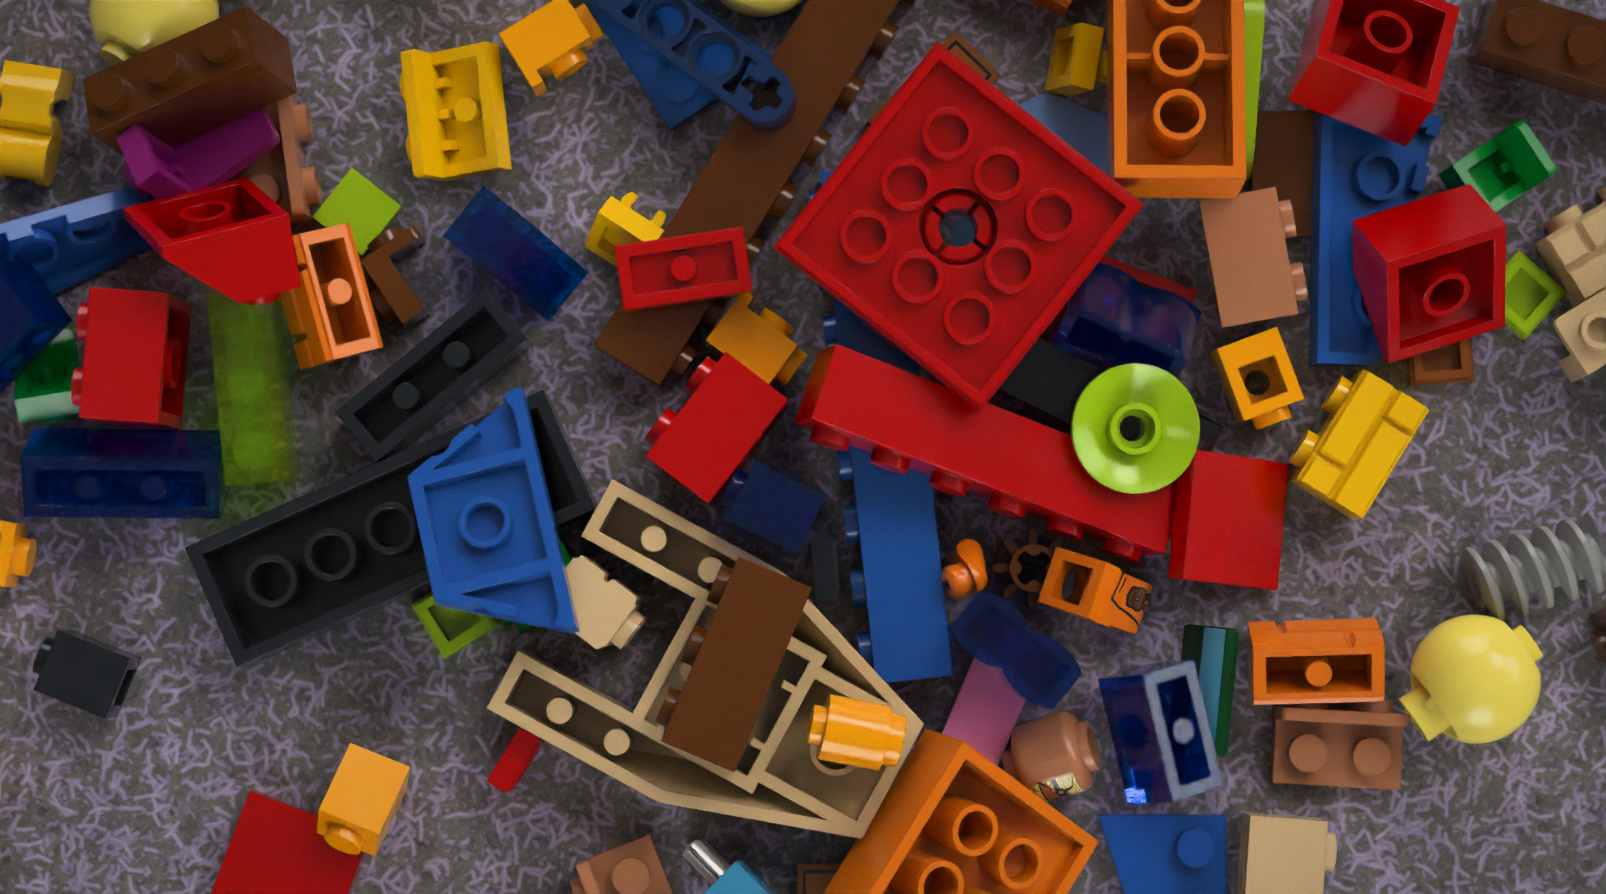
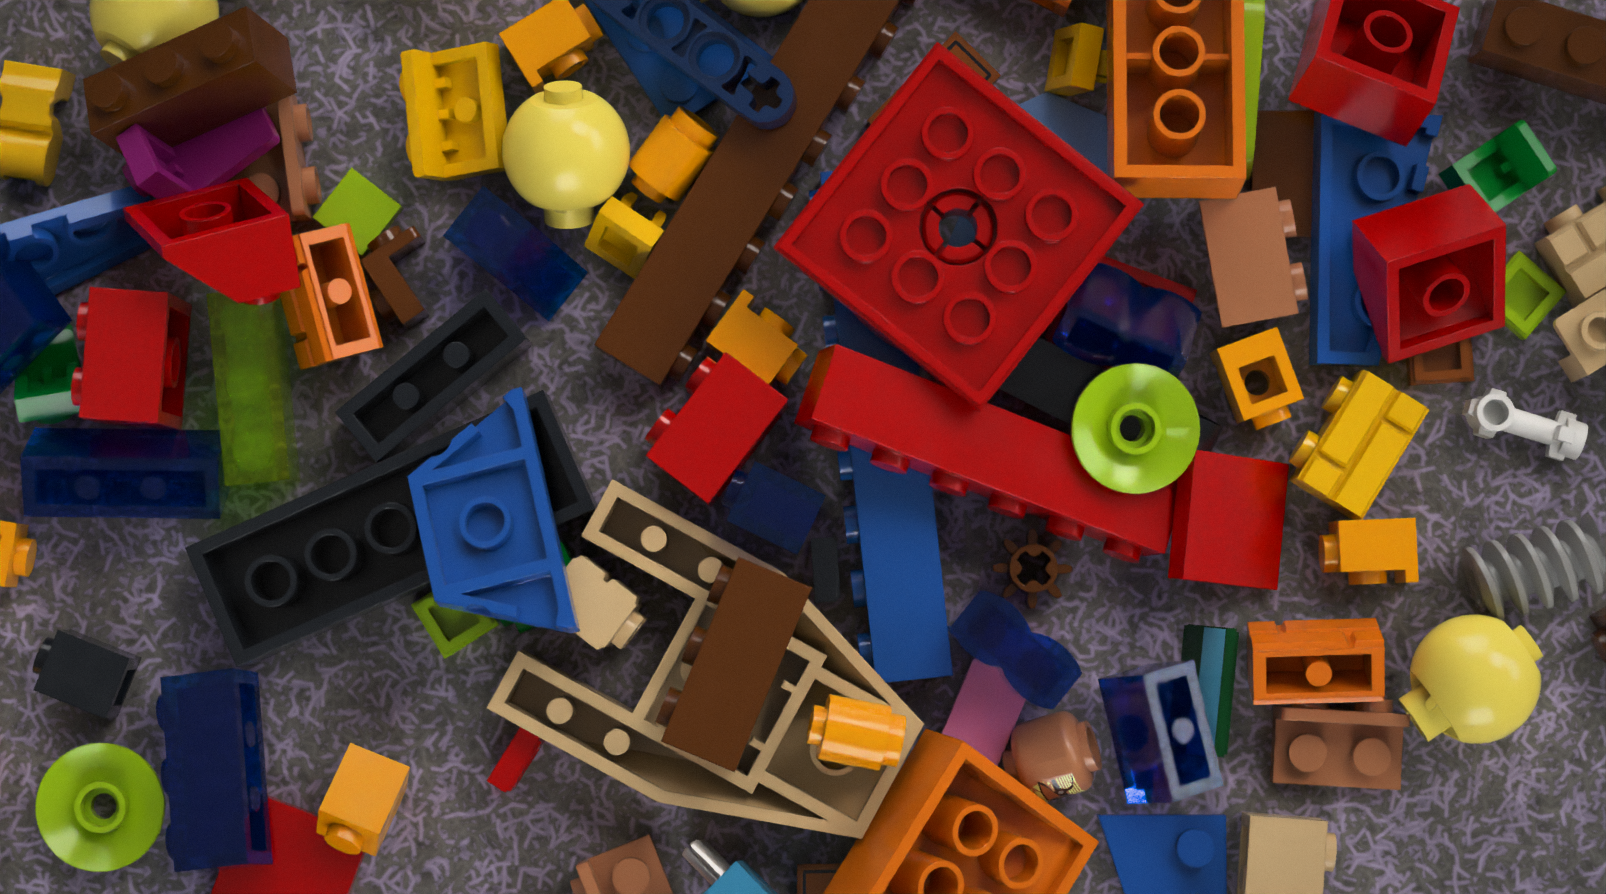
(68, 814): none -> lime dish
(214, 771): none -> clear blue brick
(566, 153): none -> light yellow brick
(673, 155): none -> light orange brick
(683, 269): red plate -> none
(964, 569): orange arm -> none
(1100, 594): orange leg -> none
(1370, 550): none -> light orange brick
(1497, 413): none -> white bar

